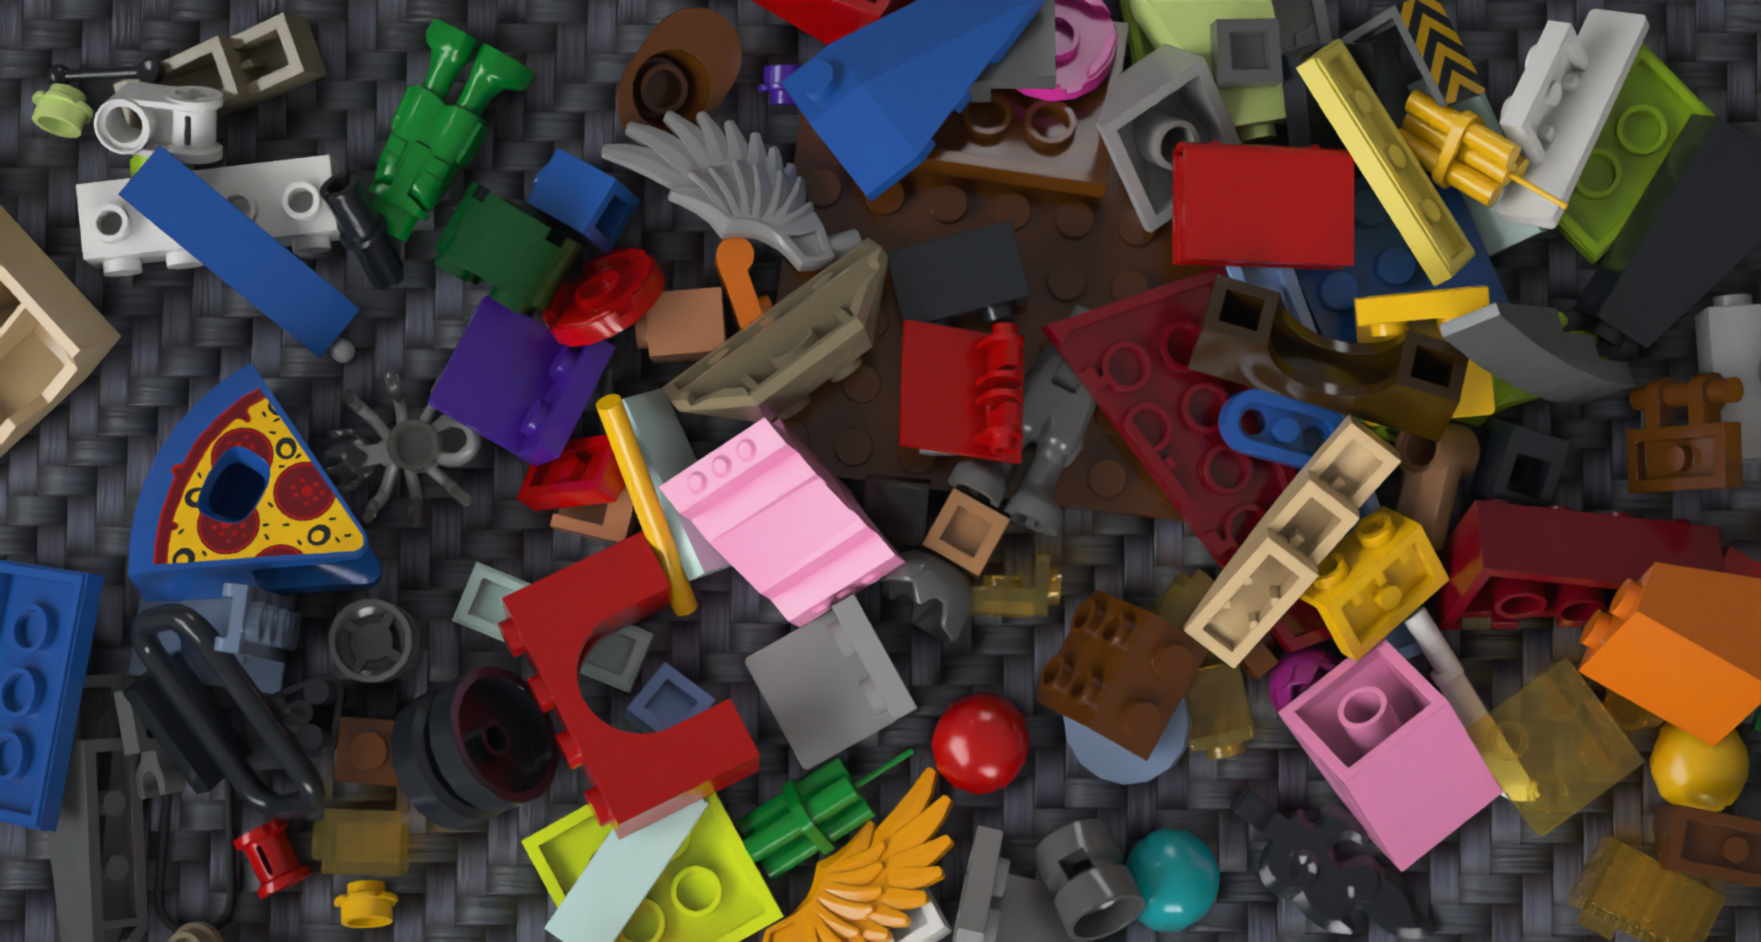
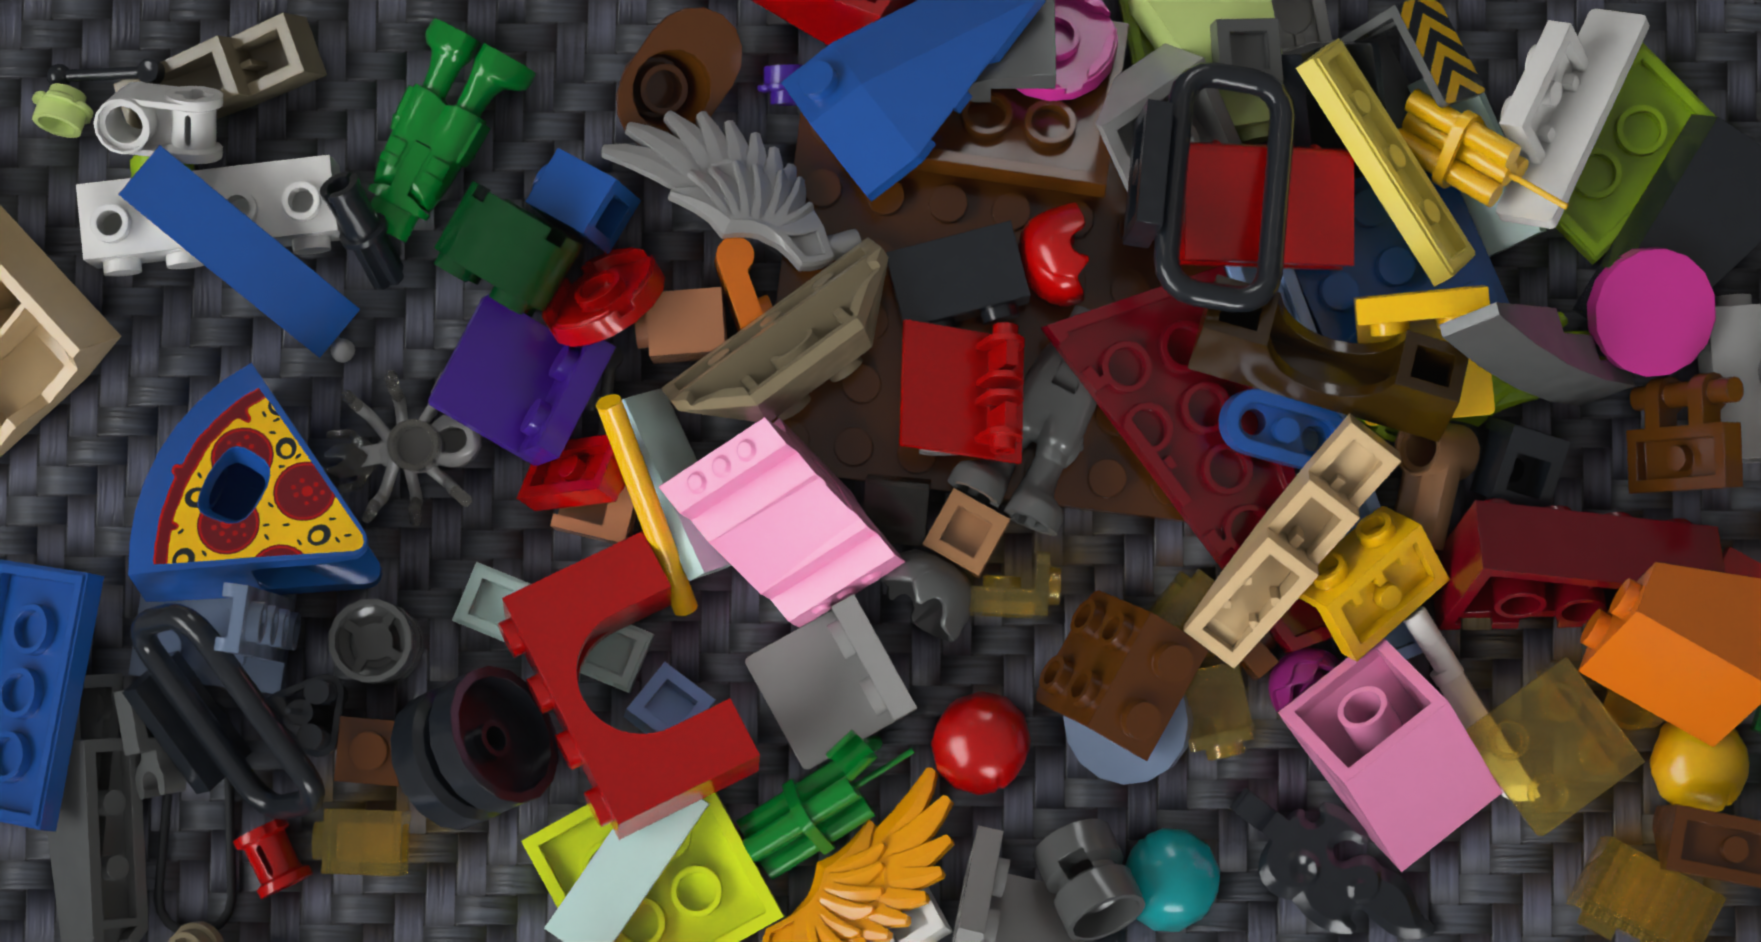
(366, 904): yellow plate -> none
(854, 753): none -> green hand
(1048, 254): none -> red hair
(1160, 180): none -> black bar
(1651, 311): none -> dark pink tile

